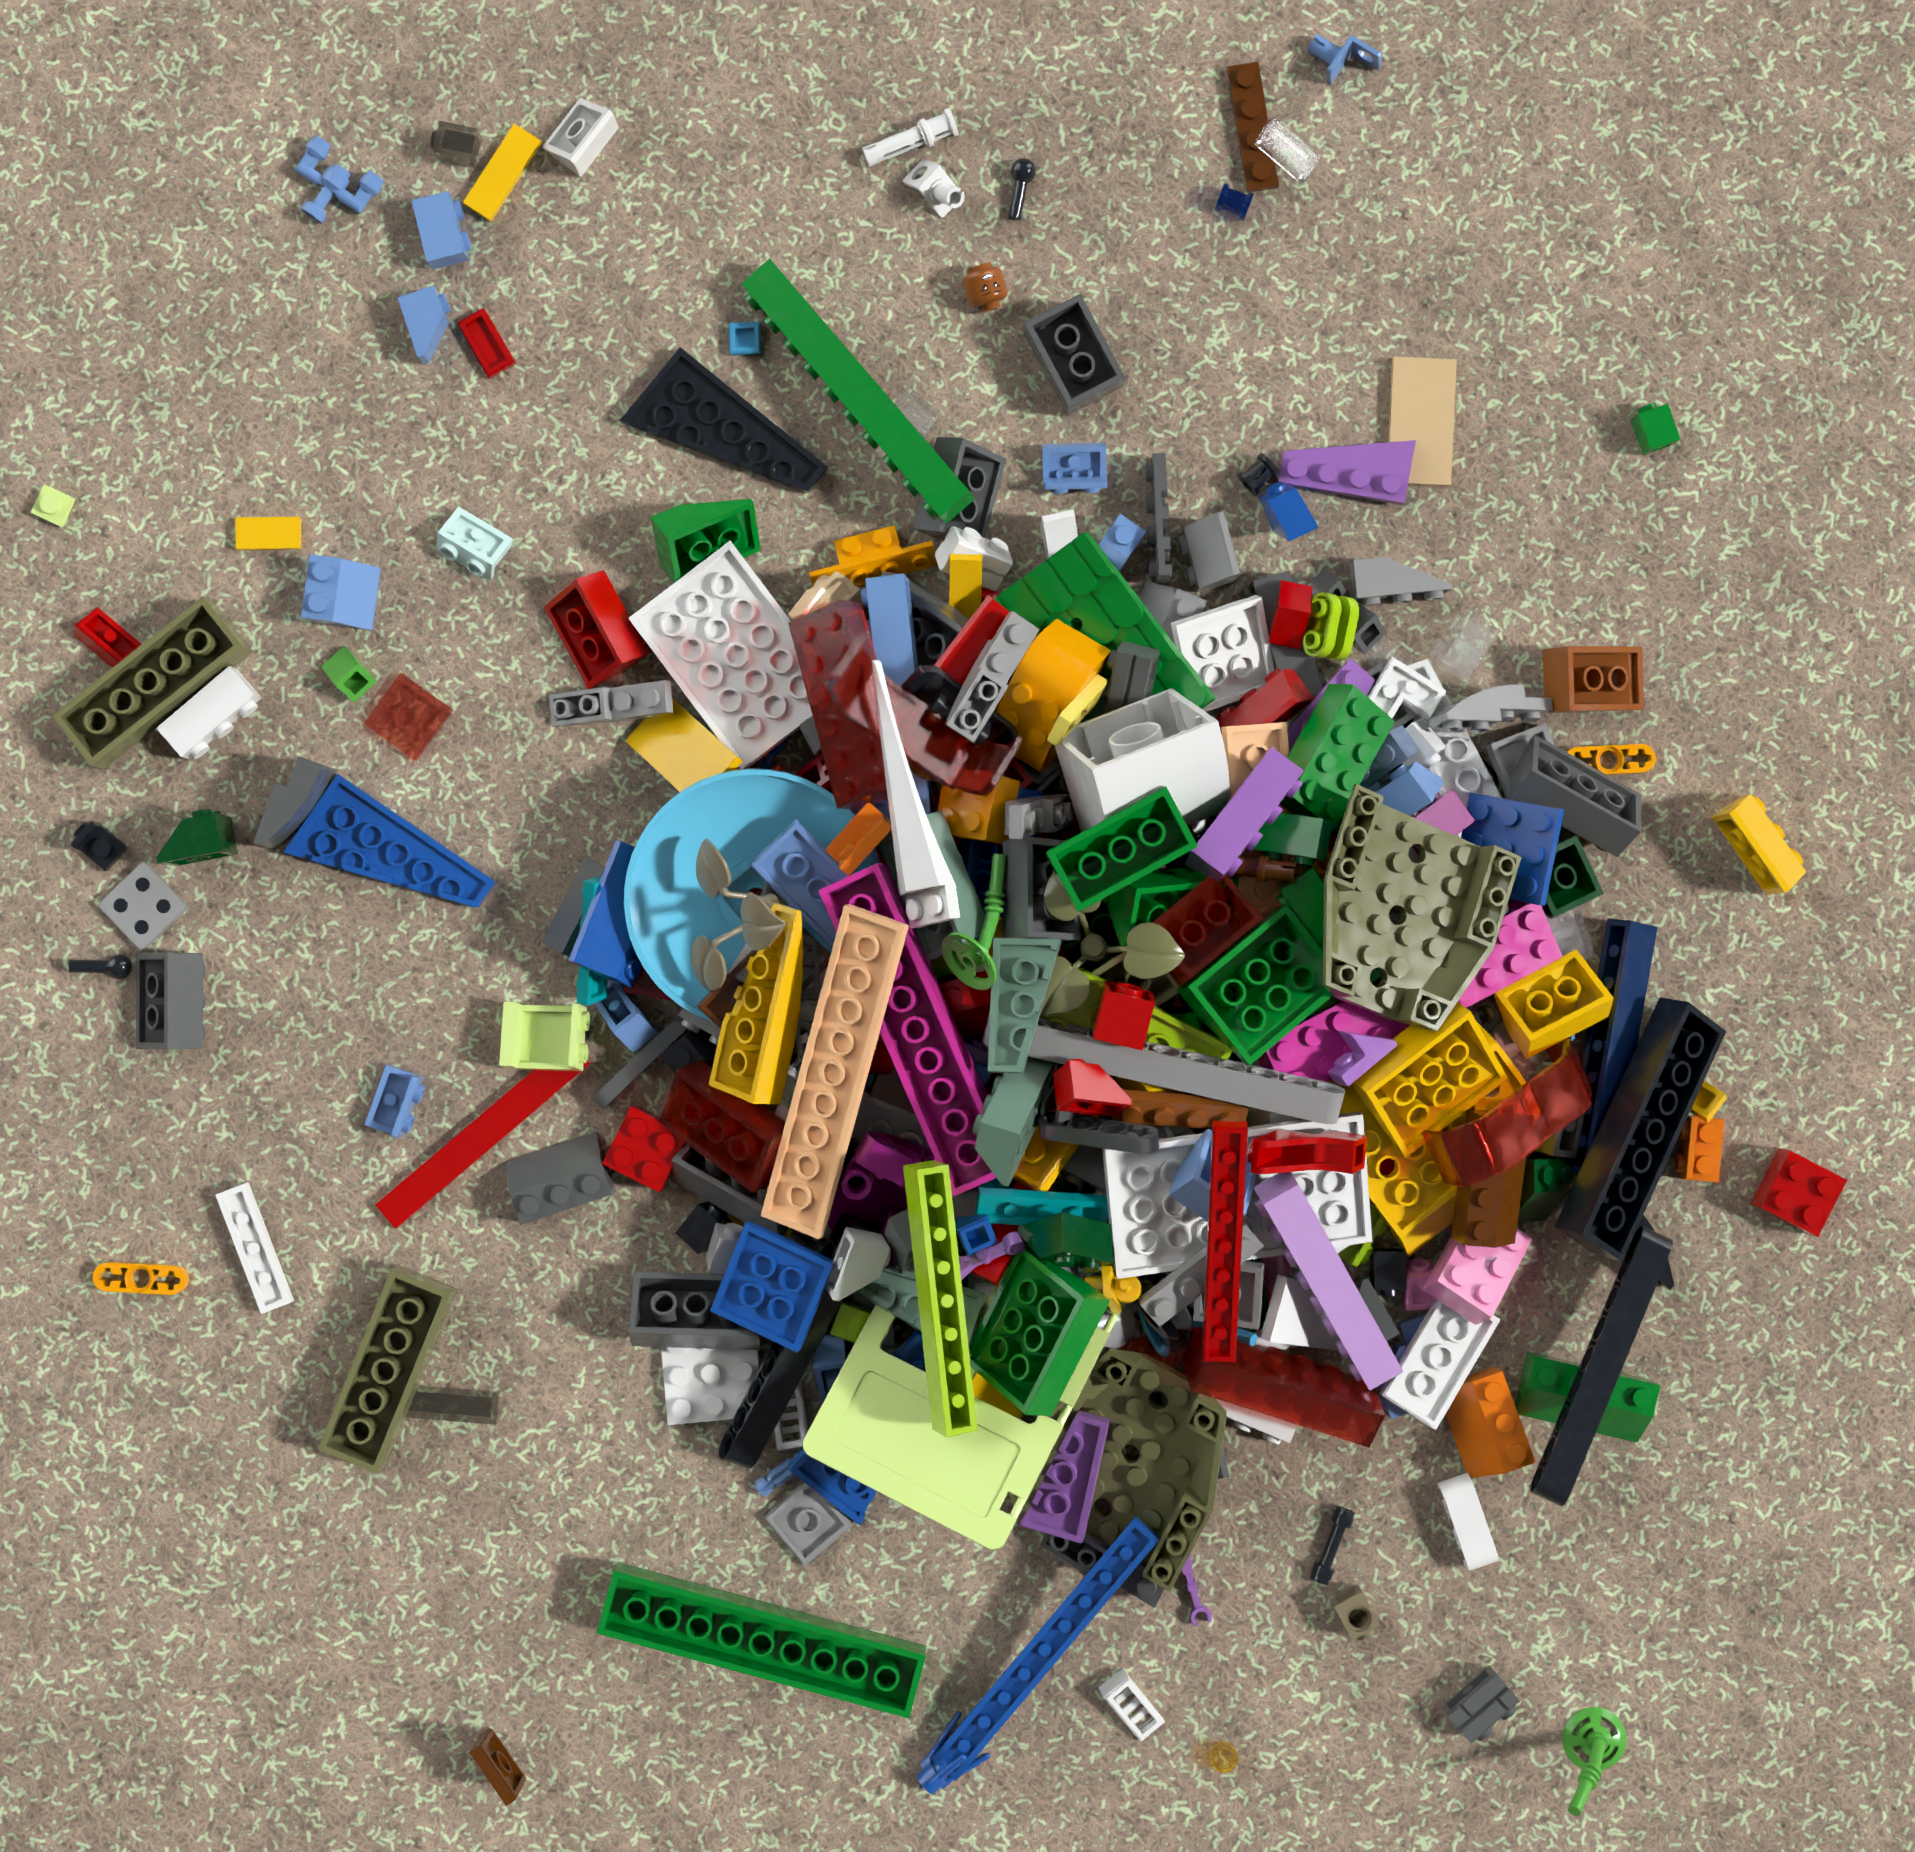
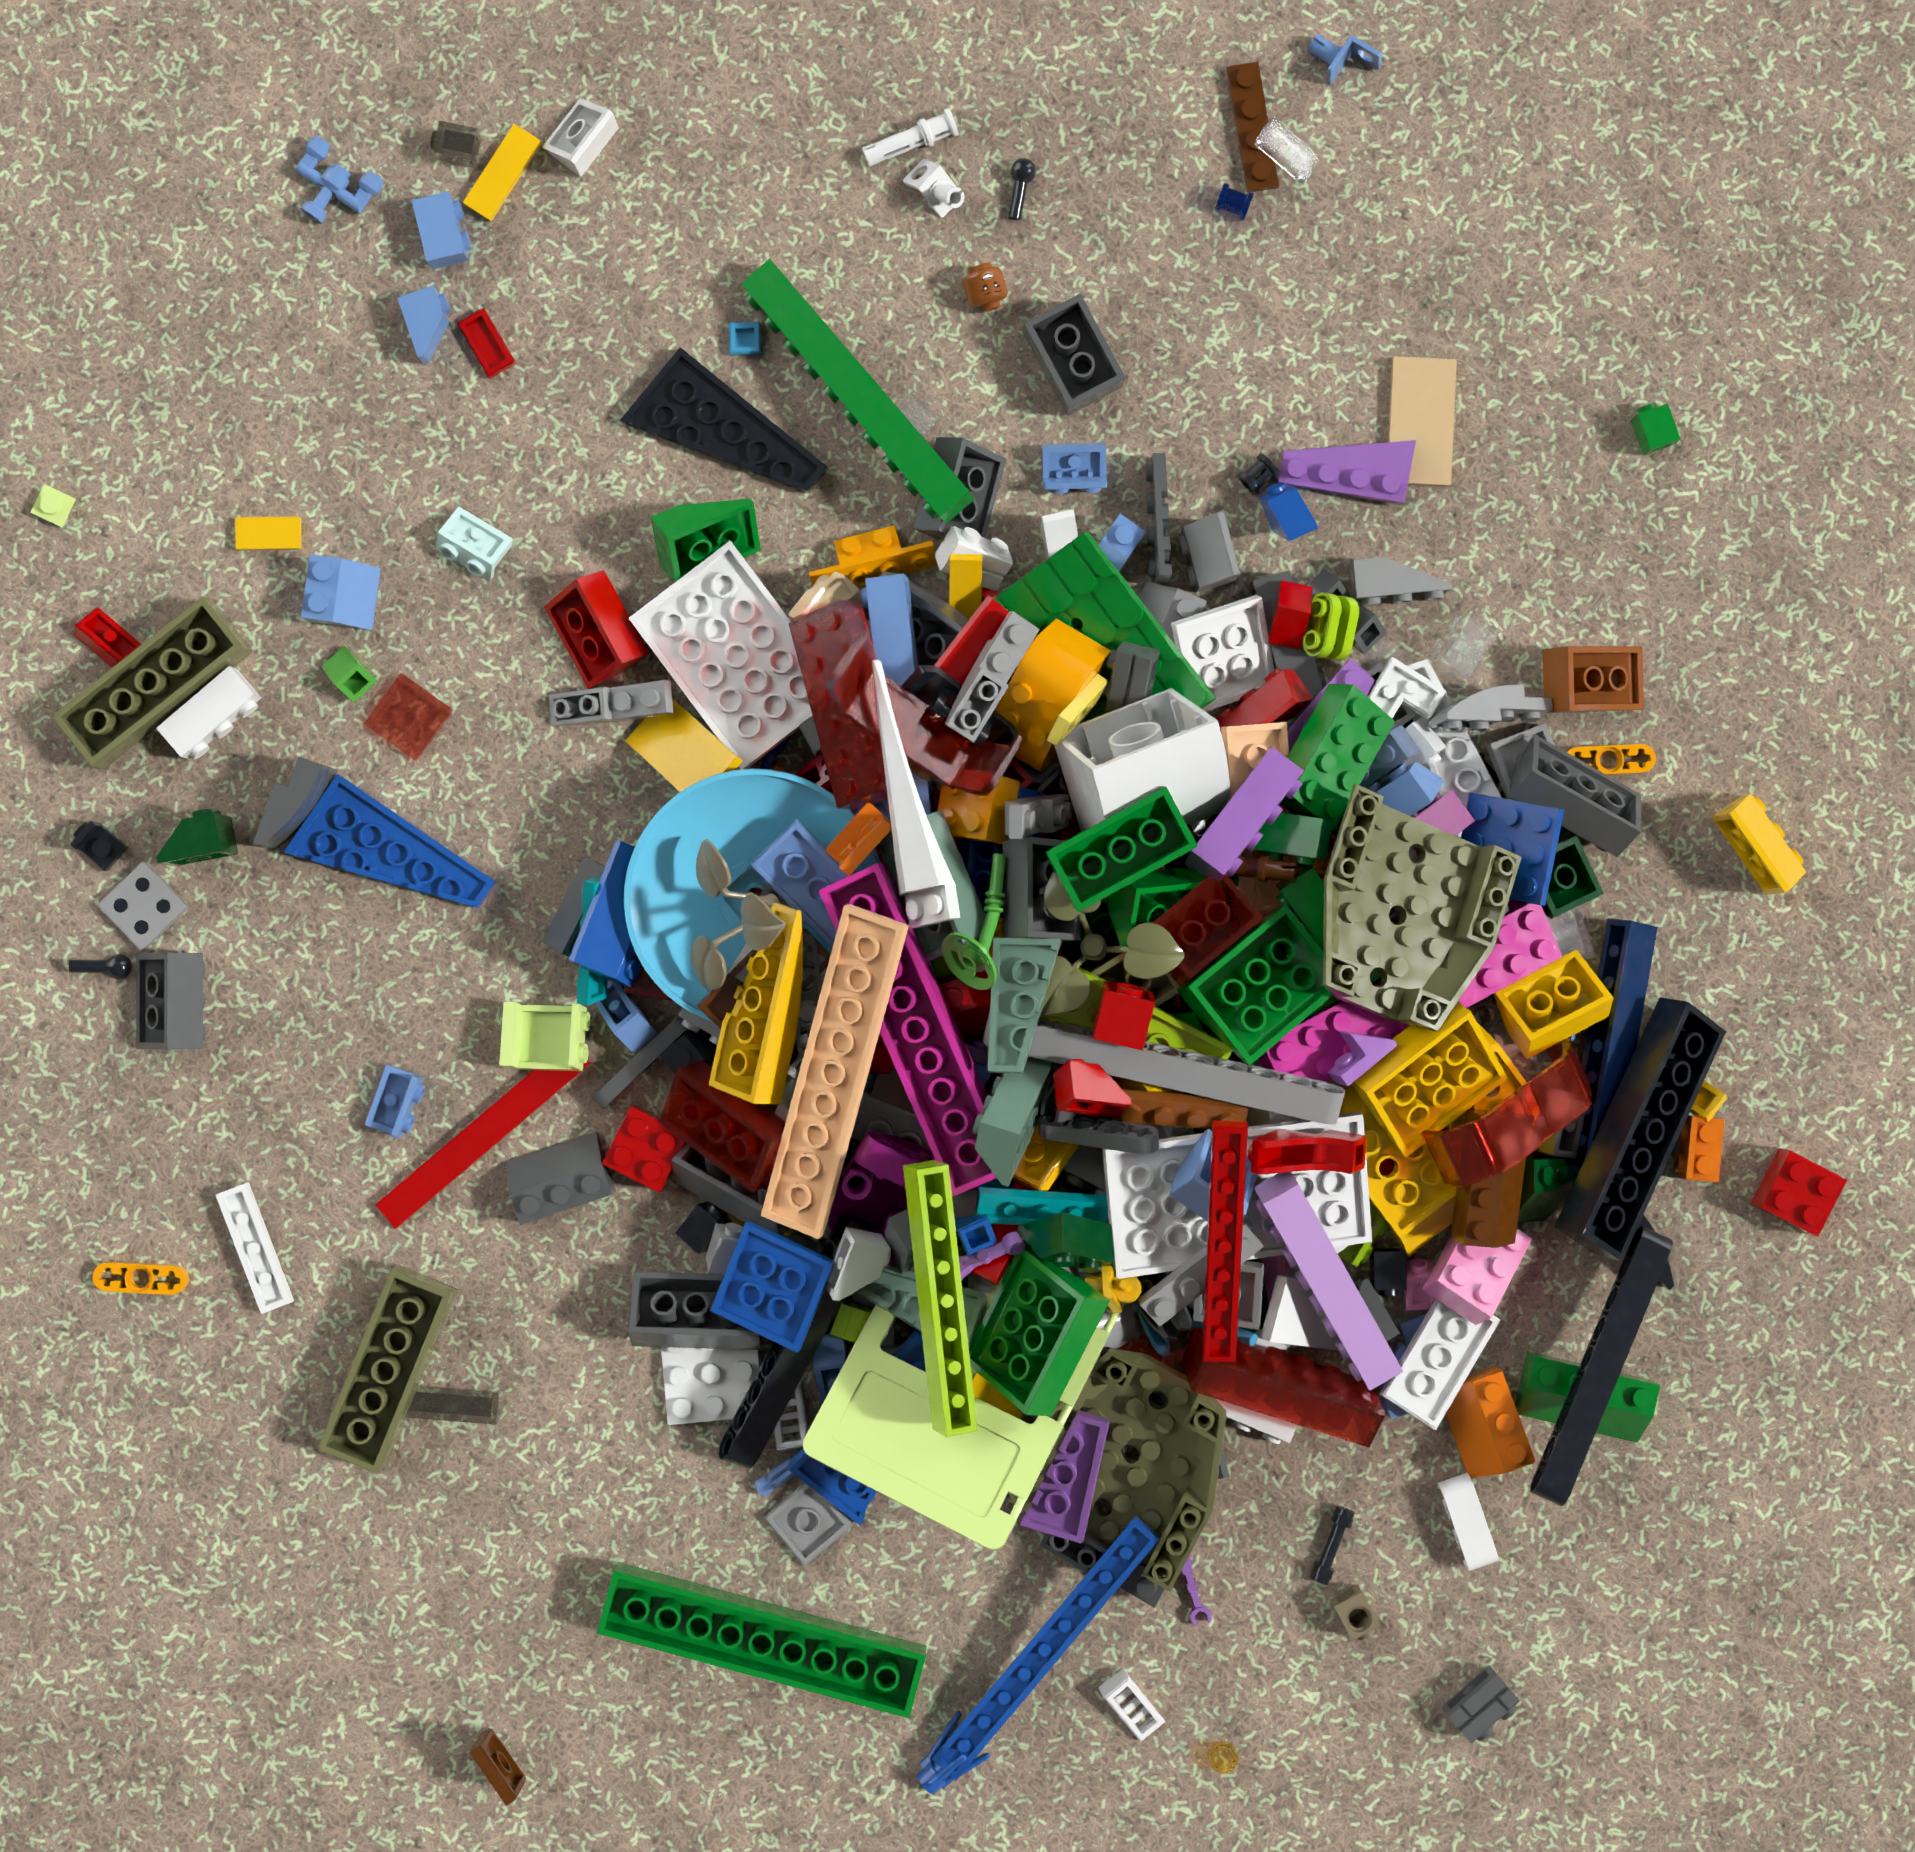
(1594, 1745): bright green dish -> none

